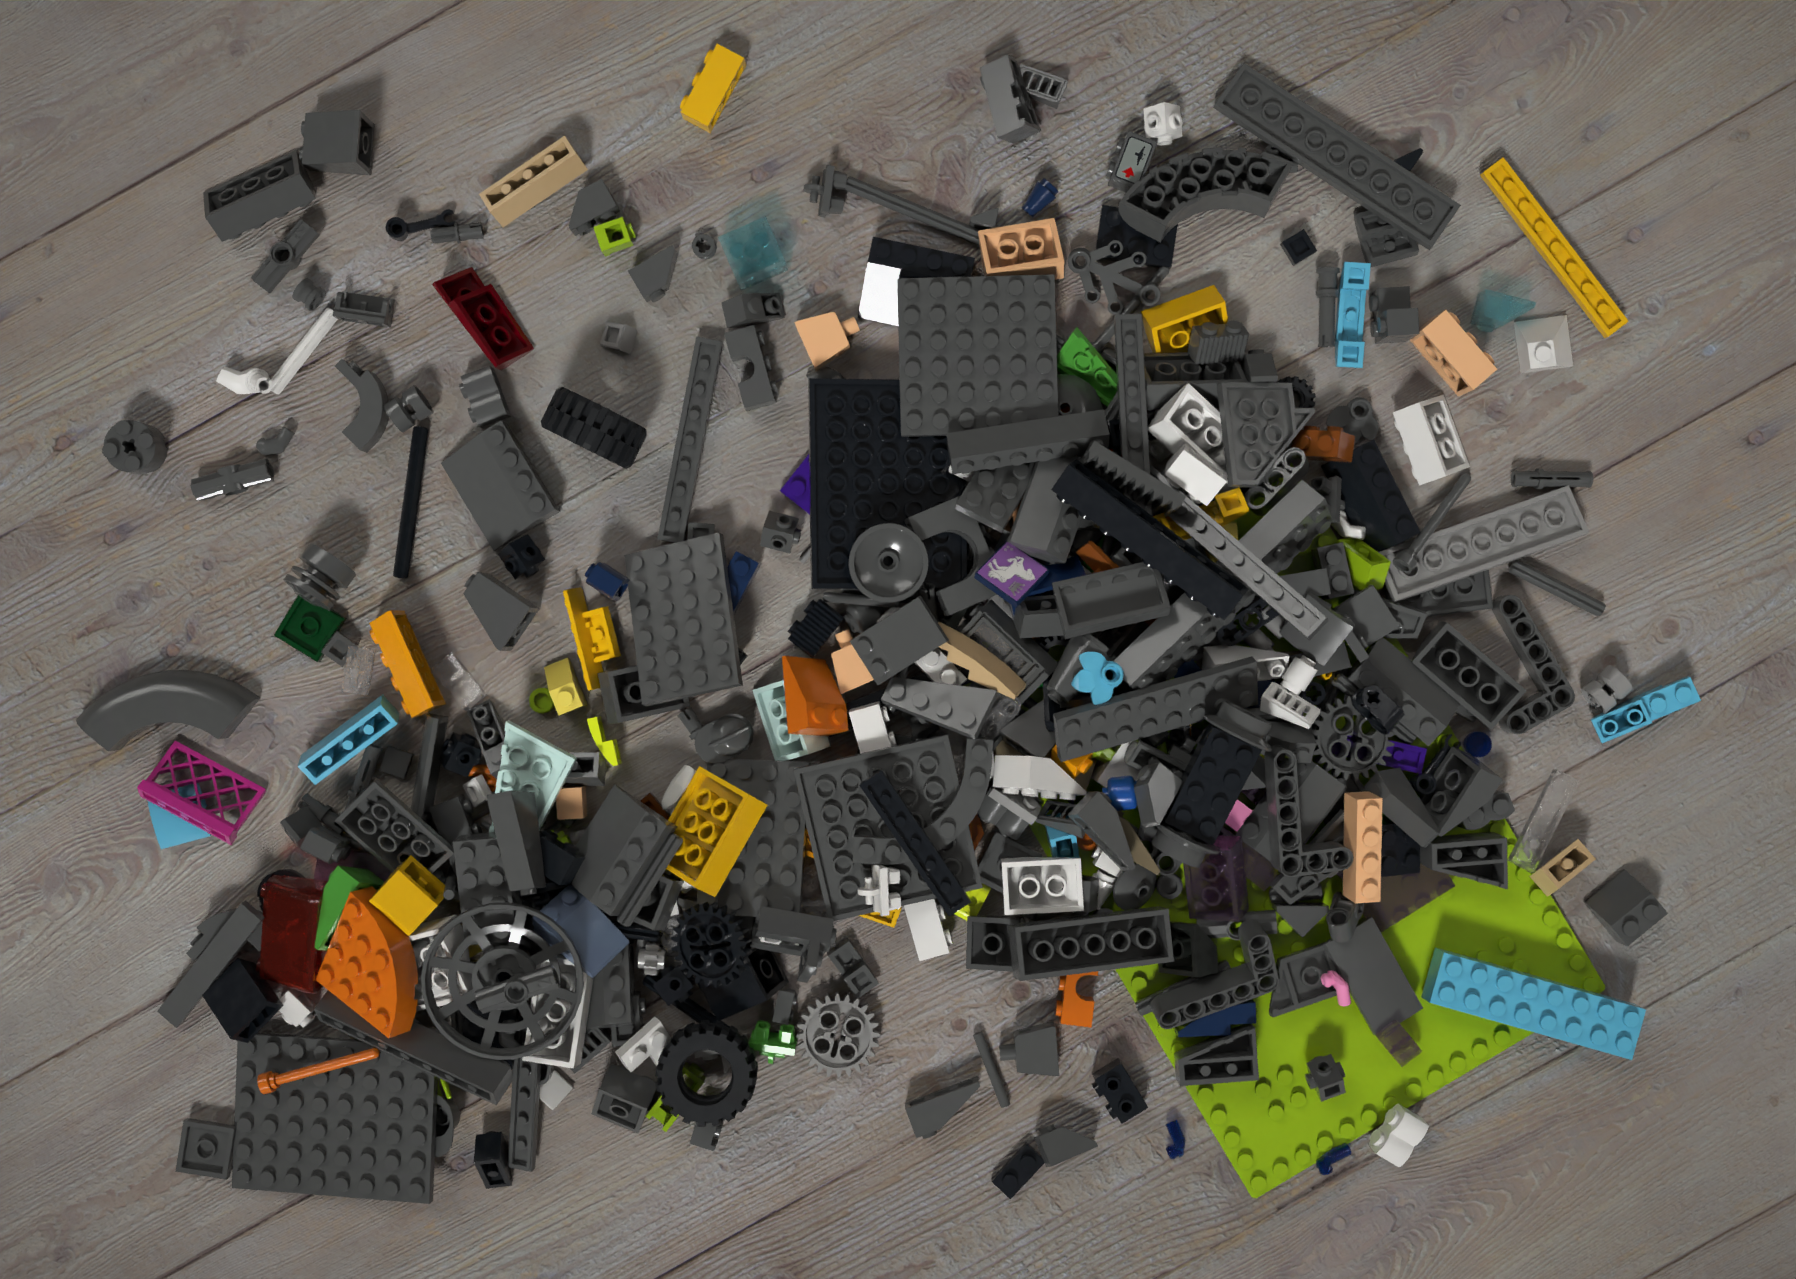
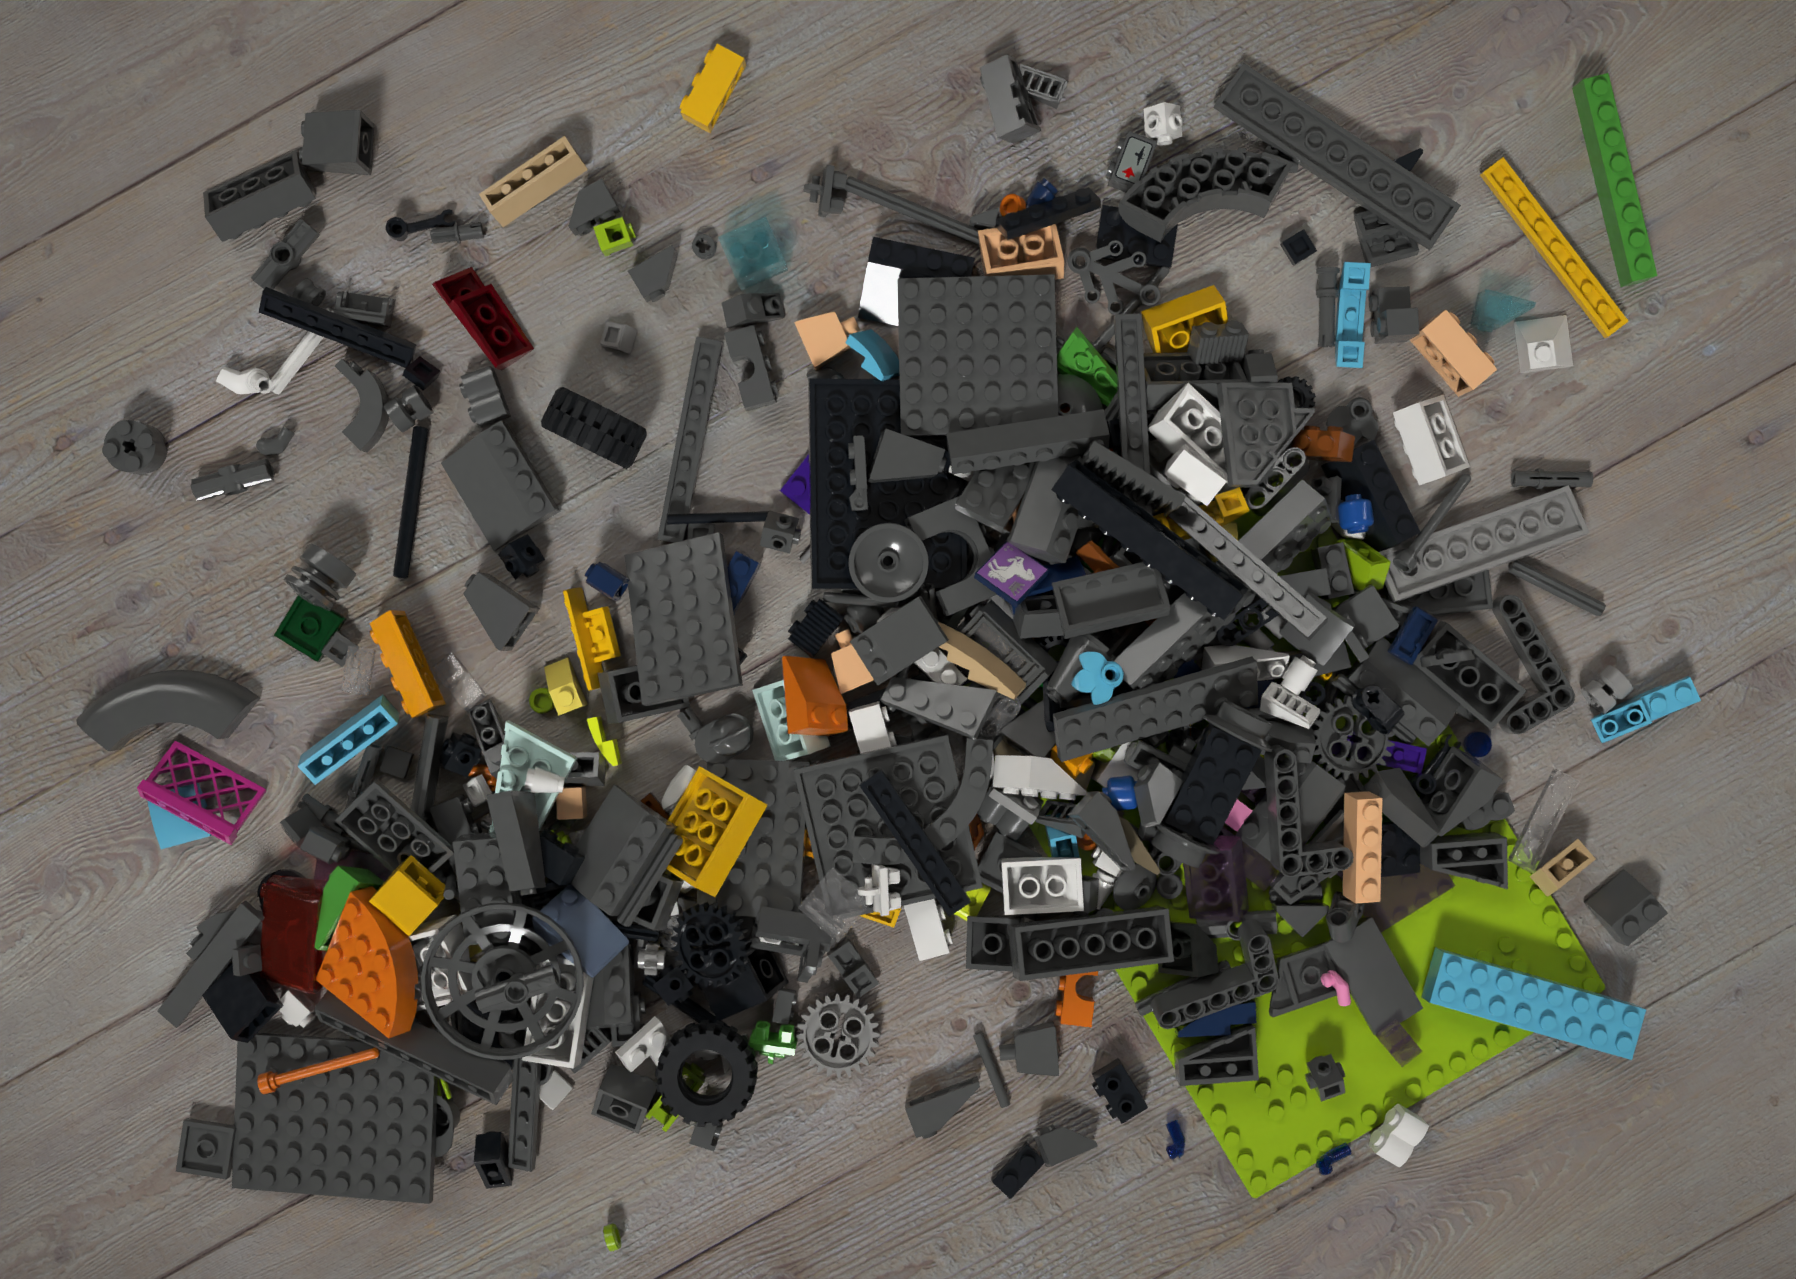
(246, 959): none -> dark grey plate
(336, 327): none -> black tile
(421, 373): none -> black plate
(543, 781): none -> white cone
(612, 1237): none -> lime tile
(727, 517): none -> black bar
(834, 905): none -> clear bracket
(858, 475): none -> dark grey hinge
(879, 356): none -> medium azure slope
(904, 459): none -> dark grey slope
(1012, 203): none -> orange tile
(1048, 213): none -> black plate
(1355, 514): none -> blue head
(1412, 635): none -> dark blue plate
(1449, 657): none -> dark grey tile
(1614, 180): none -> bright green brick

